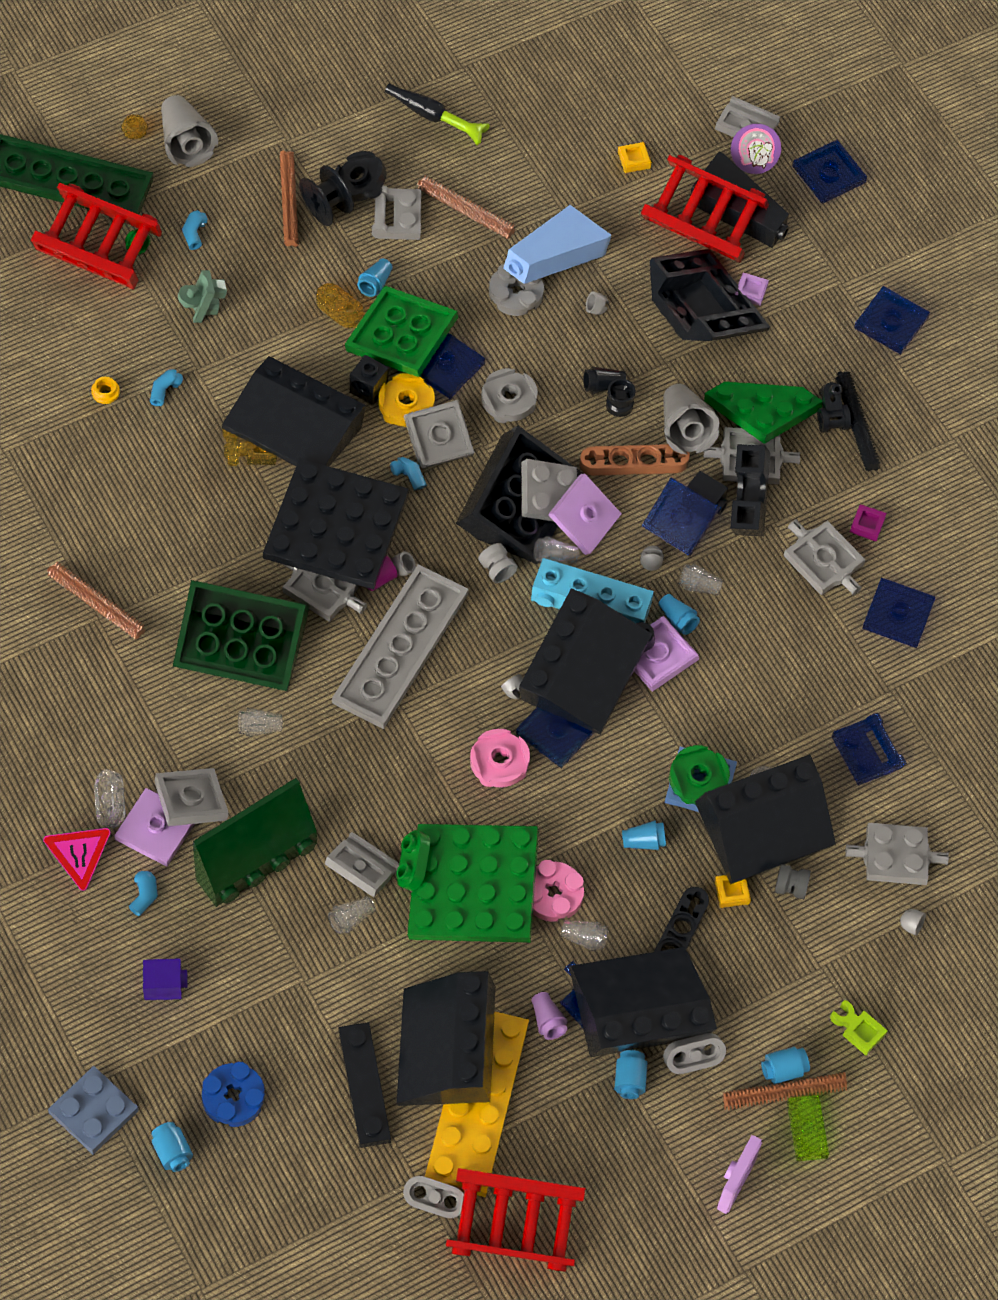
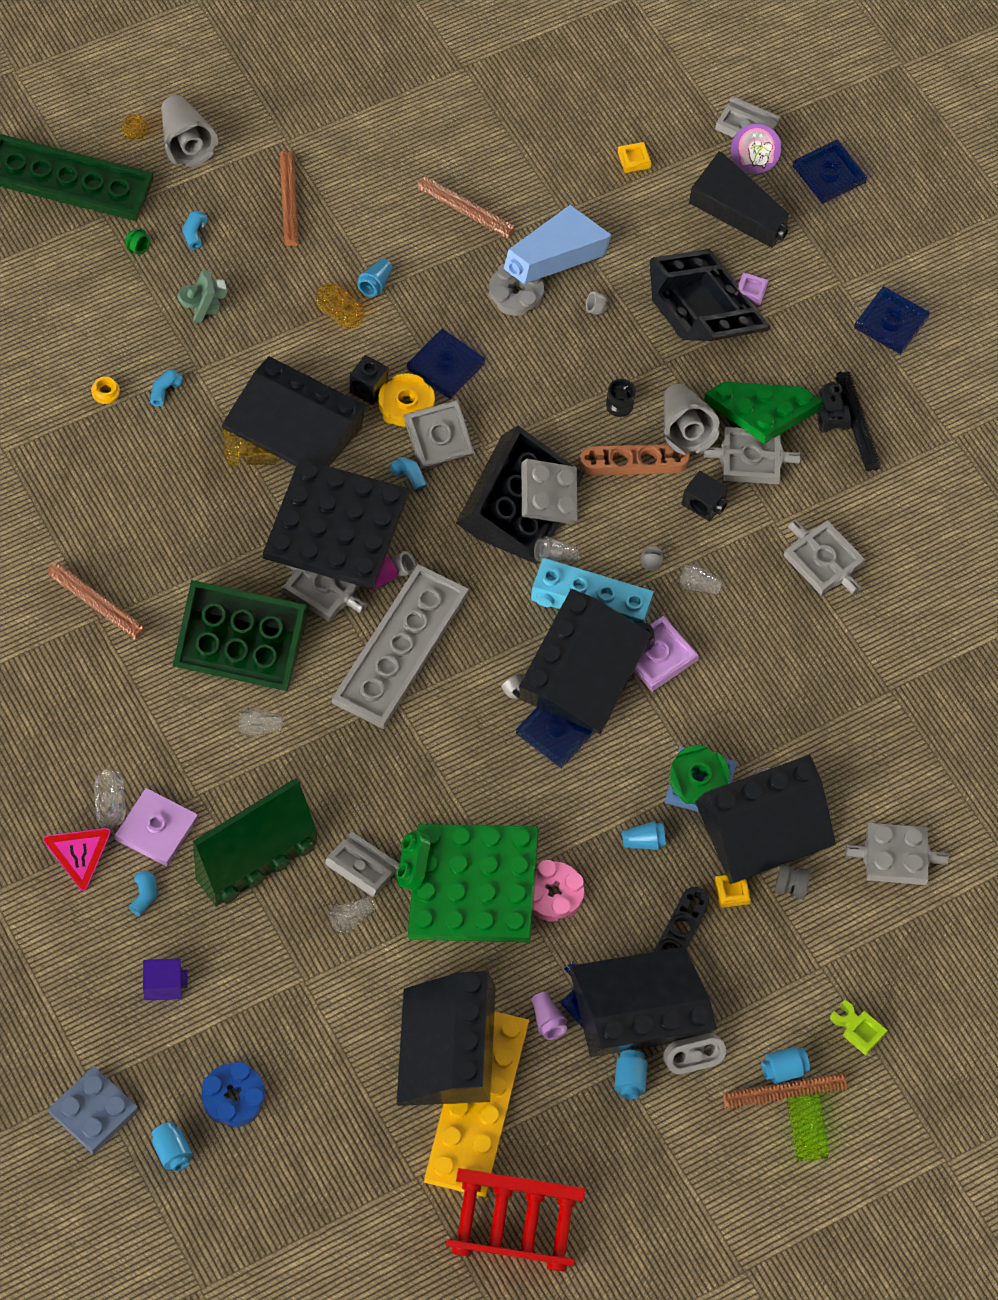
(99, 261): red fence -> none
(191, 797): light grey plate -> none
(325, 196): black piece -> none
(364, 1085): black plate -> none
(373, 179): black plate -> none
(401, 331): green plate -> none
(406, 214): light grey plate -> none
(435, 1196): light grey plate -> none
(436, 112): black piece -> none
(495, 773): bright pink plate -> none
(498, 563): light grey wheel -> none
(509, 409): light grey plate -> none
(584, 514): lavender plate -> none
(585, 933): clear cone -> none
(598, 379): black cone -> none
(680, 516): clear blue plate -> none
(680, 615): dark azure cone -> none
(706, 235): red fence -> none
(738, 1173): lavender plate -> none
(751, 499): black arch -> none
(860, 753): clear blue plate -> none
(868, 522): magenta plate -> none
(898, 612): clear blue plate -> none
(912, 921): light grey hinge -> none

